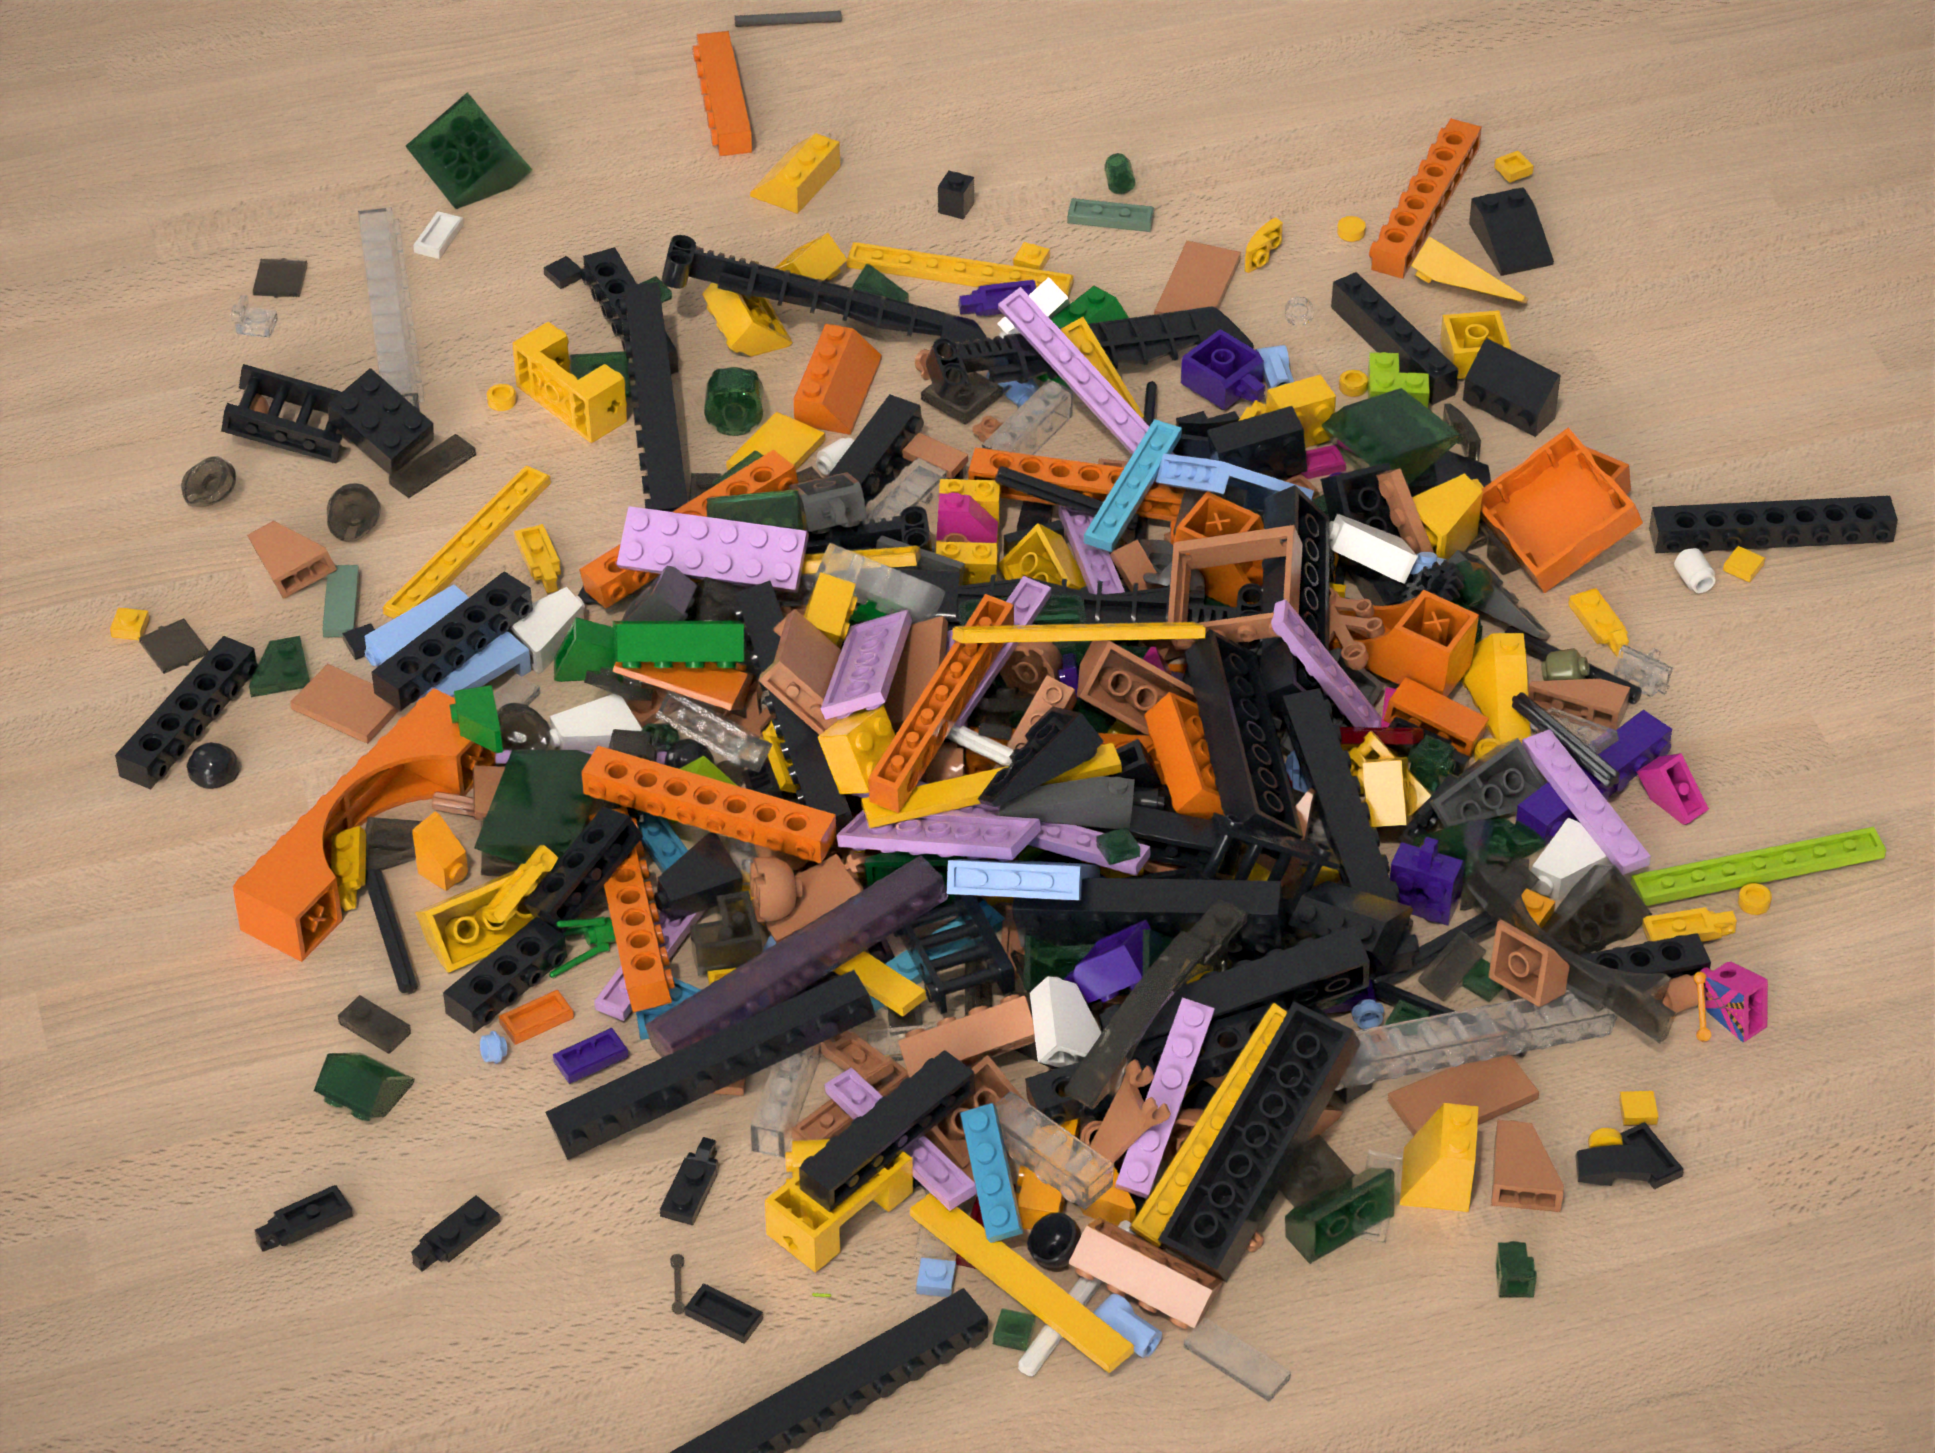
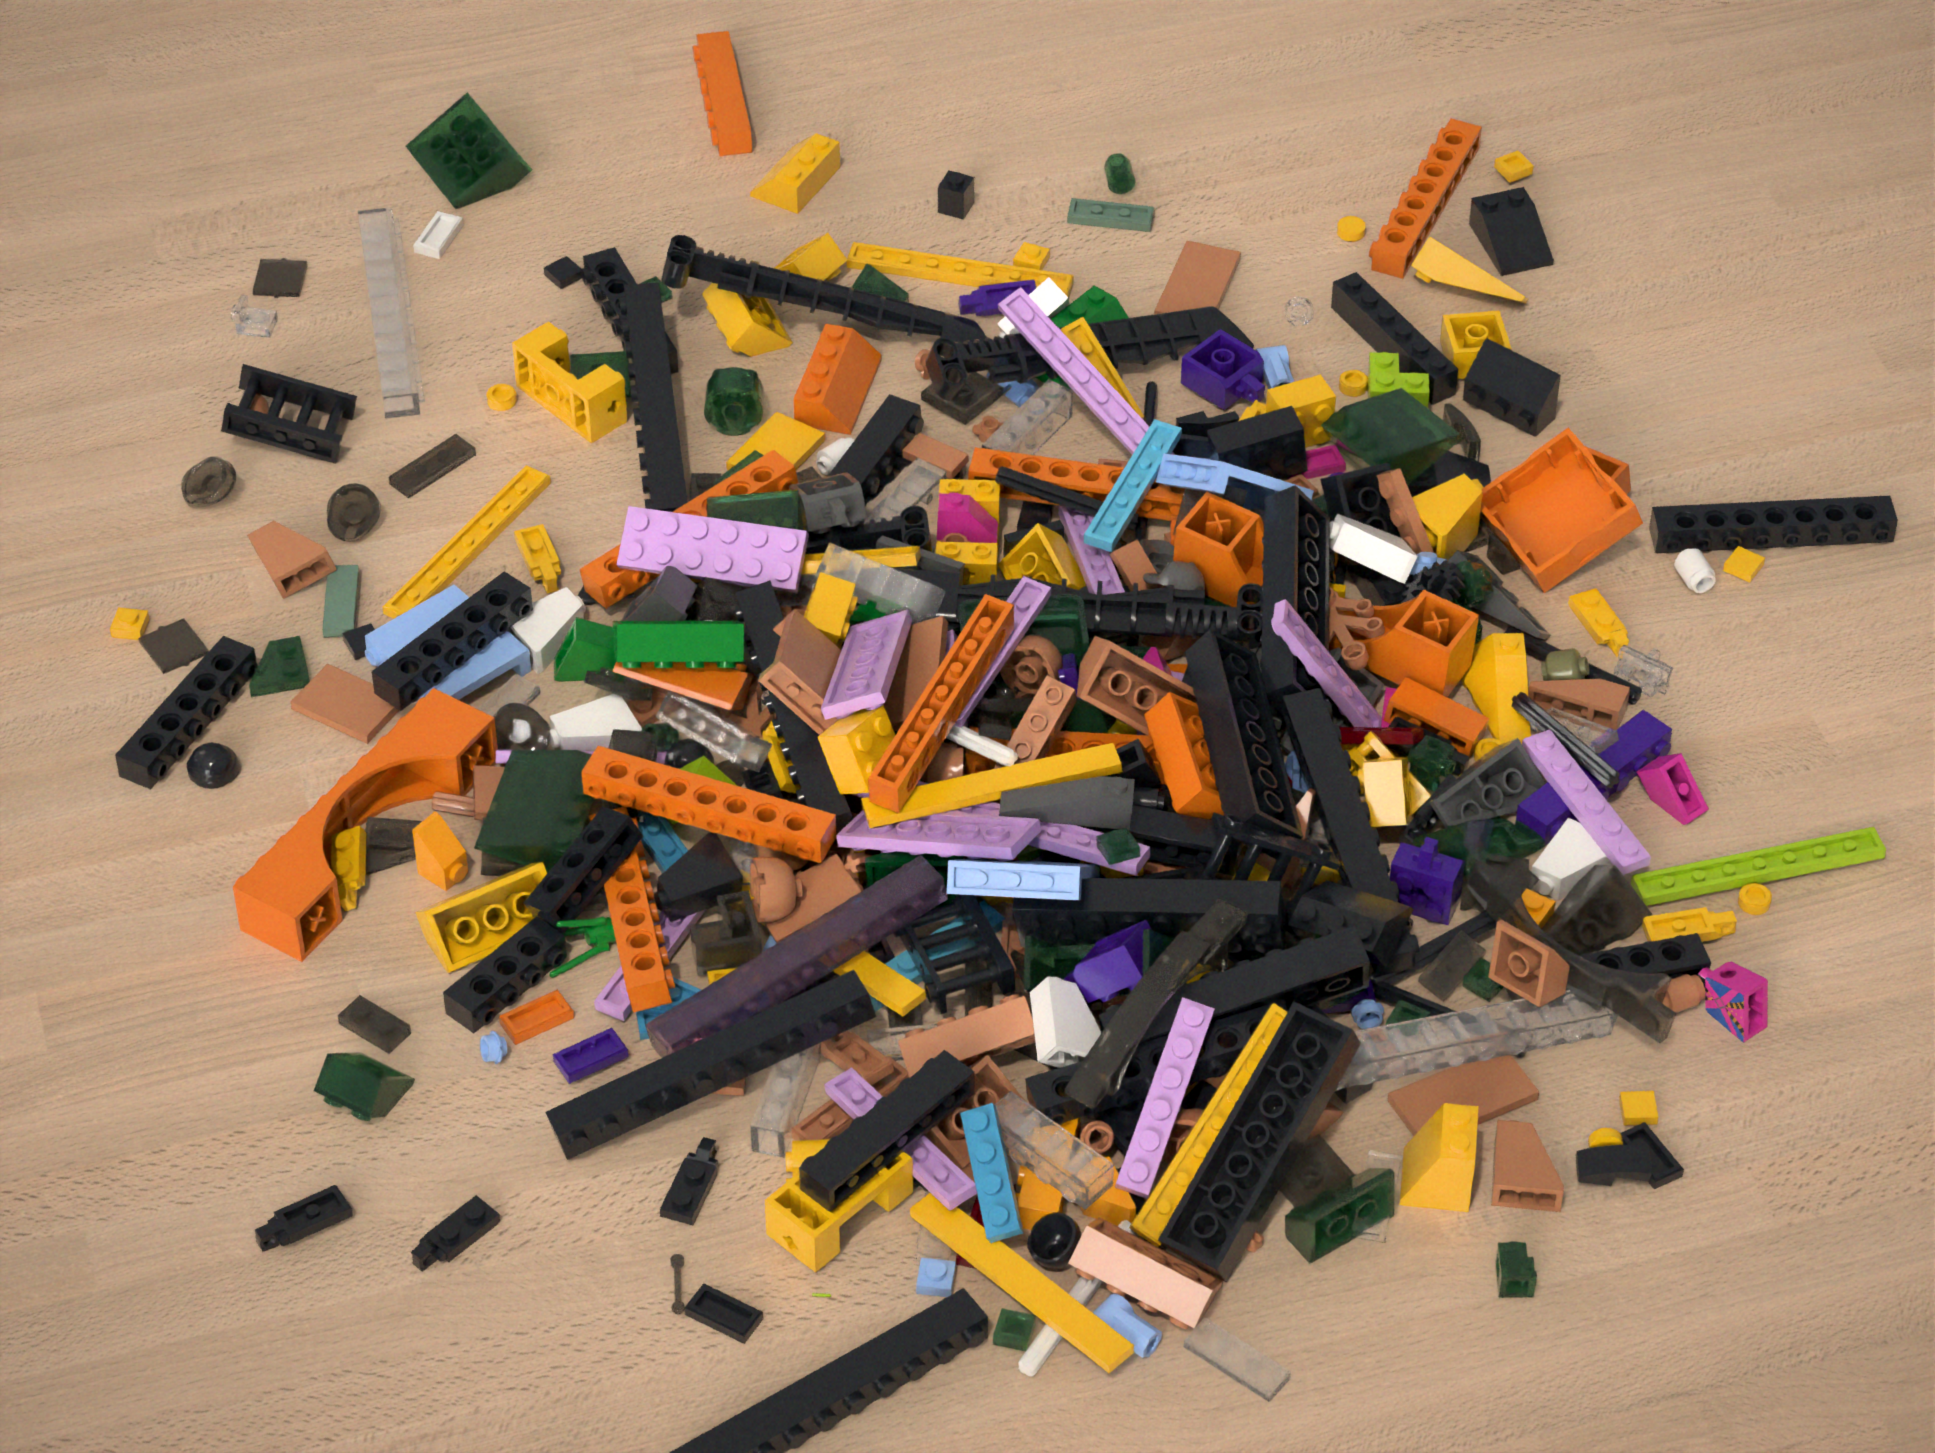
(380, 422): black brick -> none
(390, 931): black axle -> none
(477, 717): green slope -> none
(519, 885): yellow hinge -> none
(788, 18): dark grey bar -> none
(1054, 746): black wedge -> none
(1078, 632): yellow tile -> none
(1128, 1114): nougat flag -> none
(1231, 550): nougat window -> none
(1261, 243): yellow slope -> none
(1703, 1033): light orange hinge -> none

